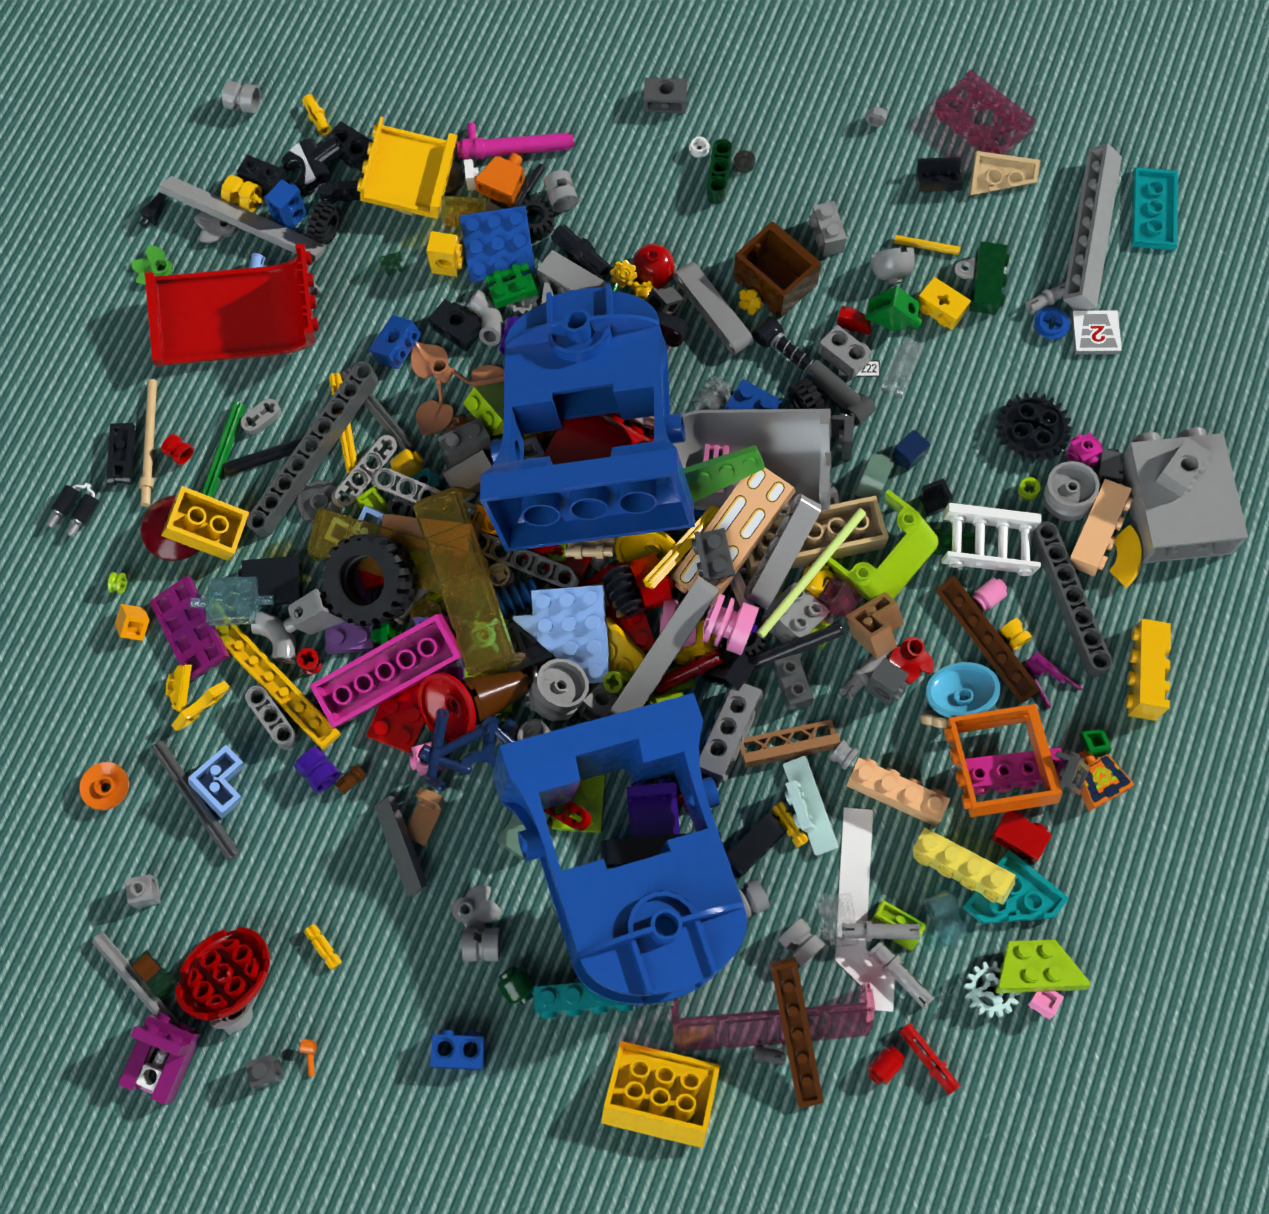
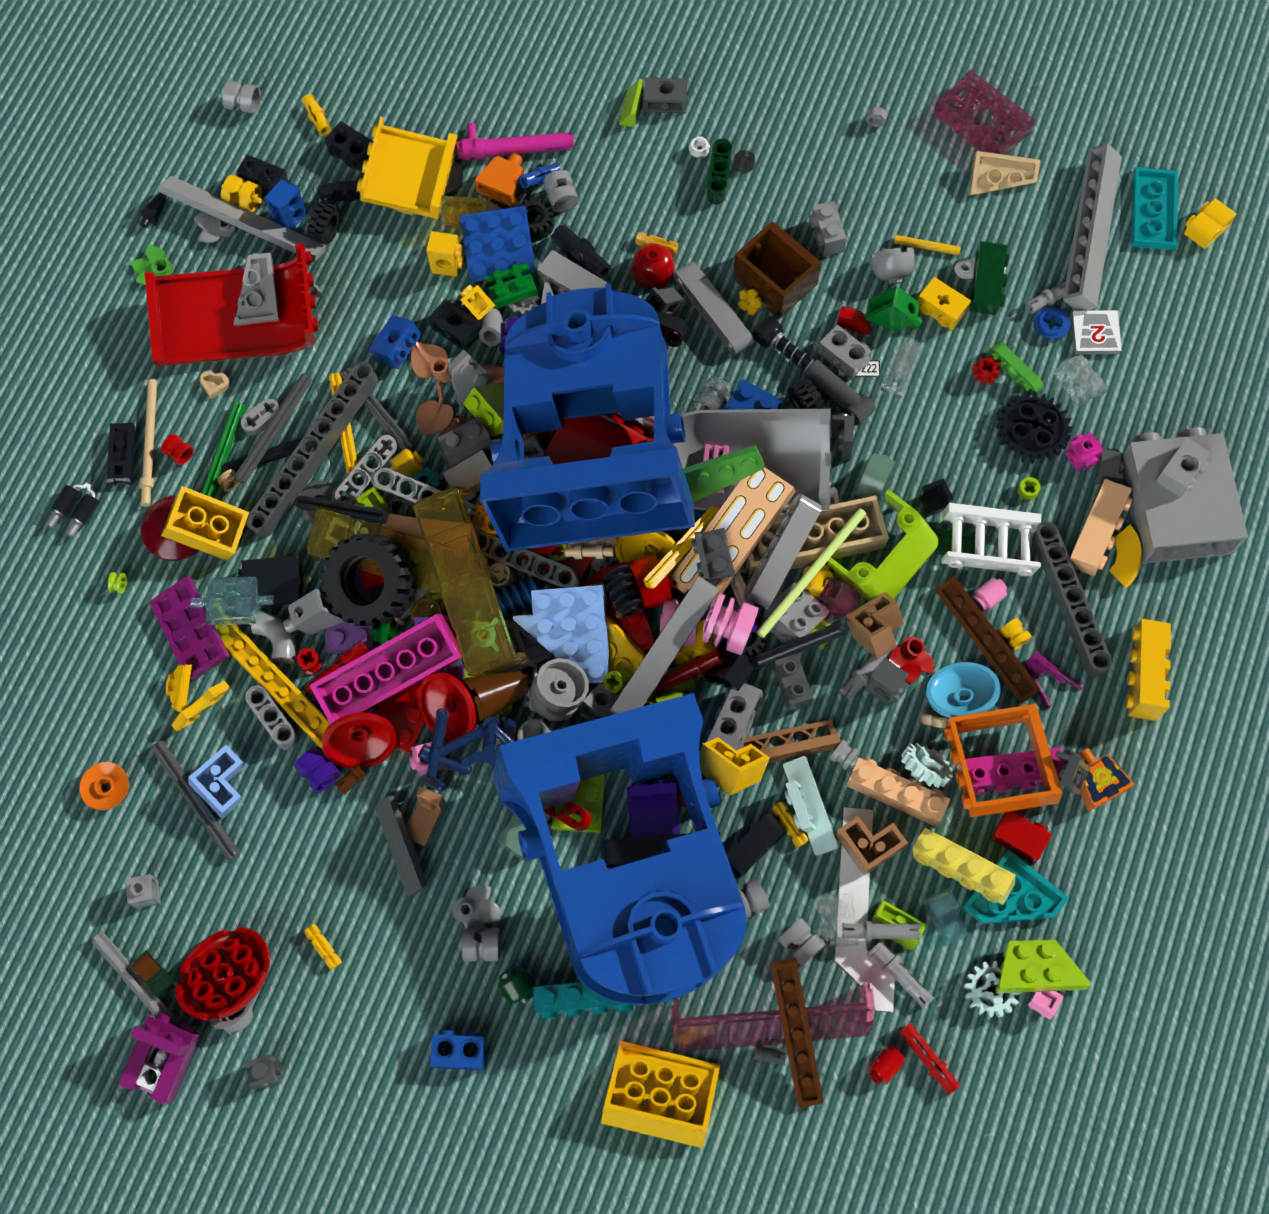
(131, 622): light orange panel -> none
(214, 383): none -> tan tile
(227, 480): none -> tan bush
(258, 292): none -> light grey wing
(273, 429): none -> dark grey axle
(309, 1047): orange hand -> none
(313, 162): black connector -> none
(351, 510): none -> black axle
(355, 652): none -> red pin
(359, 740): none -> red dish
(389, 260): clear green tile -> none
(466, 375): none -> light grey wing
(470, 174): white plate -> none
(476, 301): none -> yellow bracket
(530, 179): none -> blue pin
(624, 274): yellow plant -> none
(632, 104): none -> lime slope
(642, 239): none -> yellow axle
(732, 768): none -> yellow brick
(870, 850): none -> medium nougat brick
(911, 450): dark blue brick -> none
(927, 765): none -> light aqua gear
(939, 174): black bracket -> none
(986, 371): none -> red gear
(1016, 368): none -> bright green beam
(1071, 491): light grey wheel -> none
(1080, 380): none -> clear bracket
(1096, 742): green slope -> none
(1209, 223): none -> yellow brick

